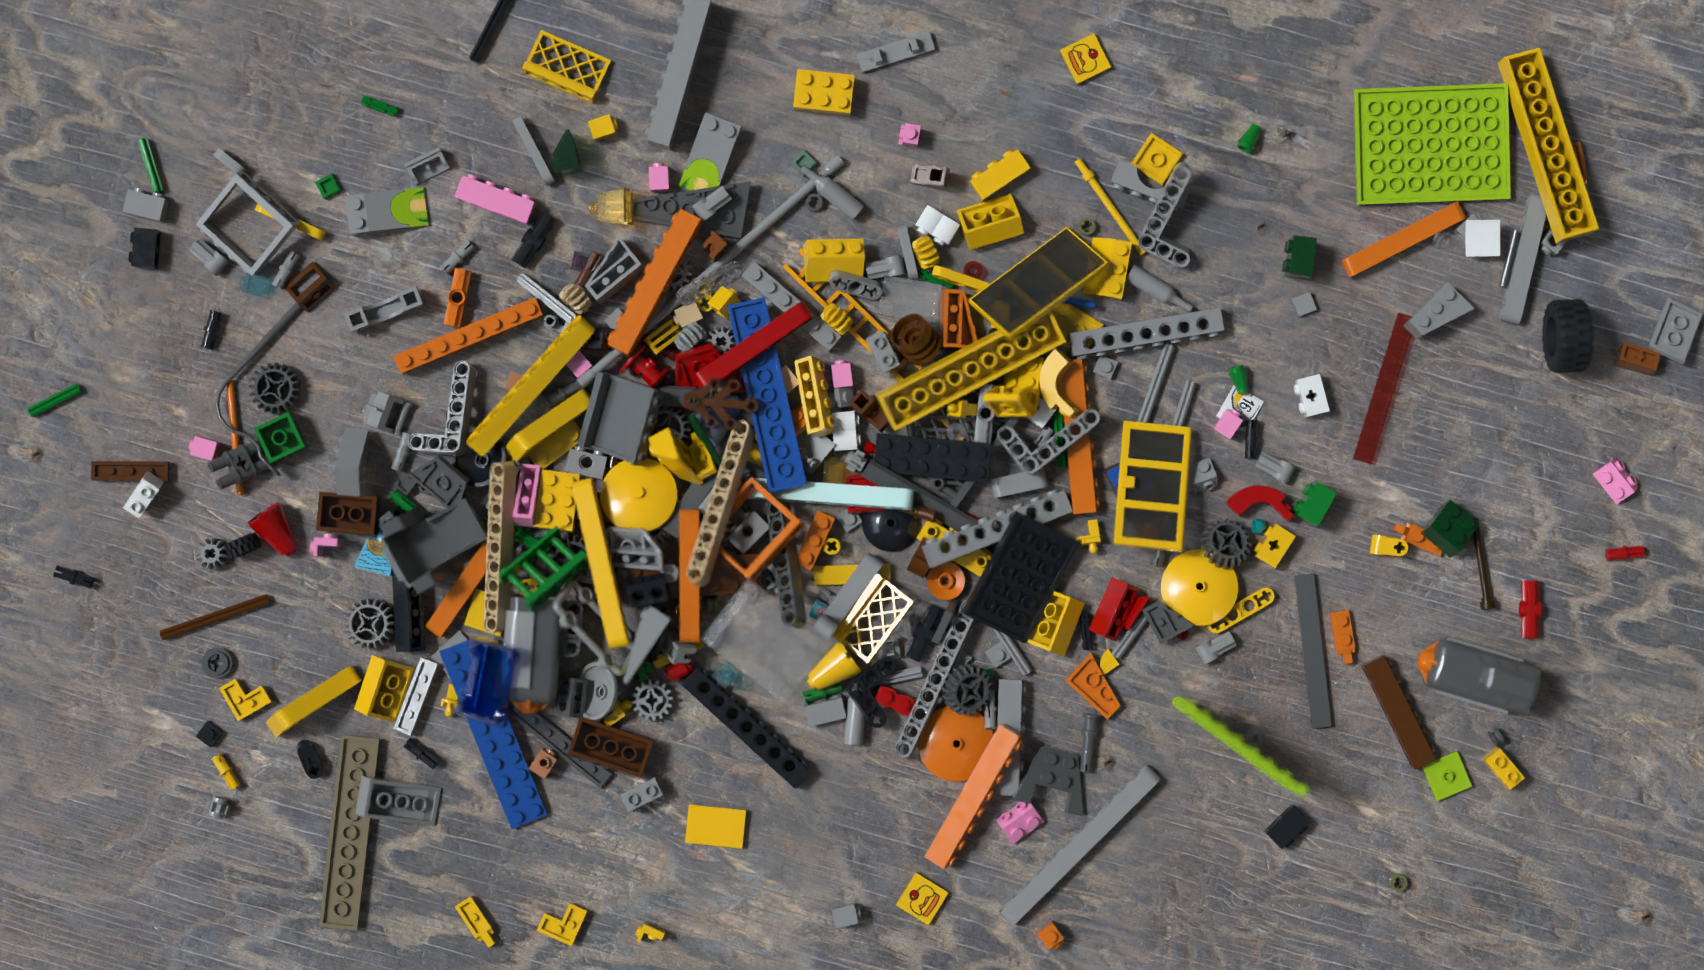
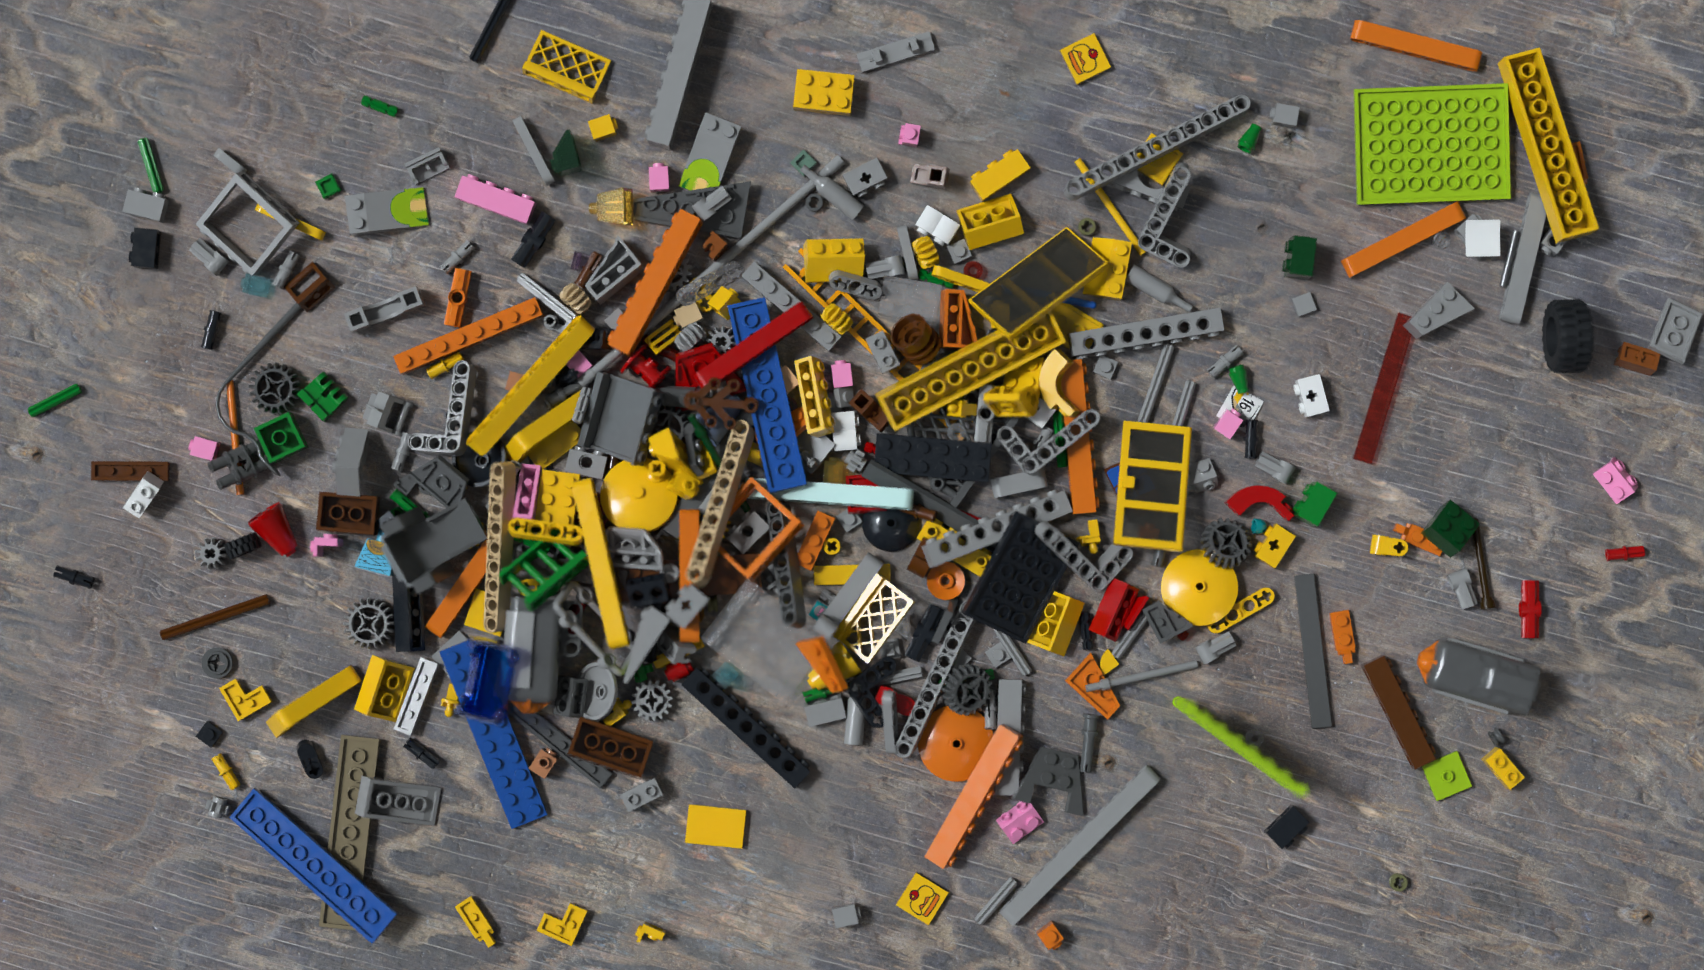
(313, 396): none -> green legs
(313, 865): none -> blue plate
(444, 365): none -> yellow axle
(546, 528): none -> yellow beam
(567, 377): none -> black axle
(581, 405): none -> light grey axle
(656, 465): none -> yellow bush
(683, 485): none -> yellow brick
(694, 450): none -> dark grey hinge
(697, 601): none -> light grey brick
(823, 662): none -> orange wing
(873, 169): none -> light grey brick
(890, 720): none -> light grey beam
(959, 251): none -> light grey plate
(995, 901): none -> light grey axle
(1091, 571): none -> light grey beam
(1106, 683): none -> light grey bar
(1163, 141): none -> light grey beam
(1225, 361): none -> light grey pin
(1284, 115): none -> light grey brick
(1416, 45): none -> orange beam
(1461, 583): none -> light grey piece

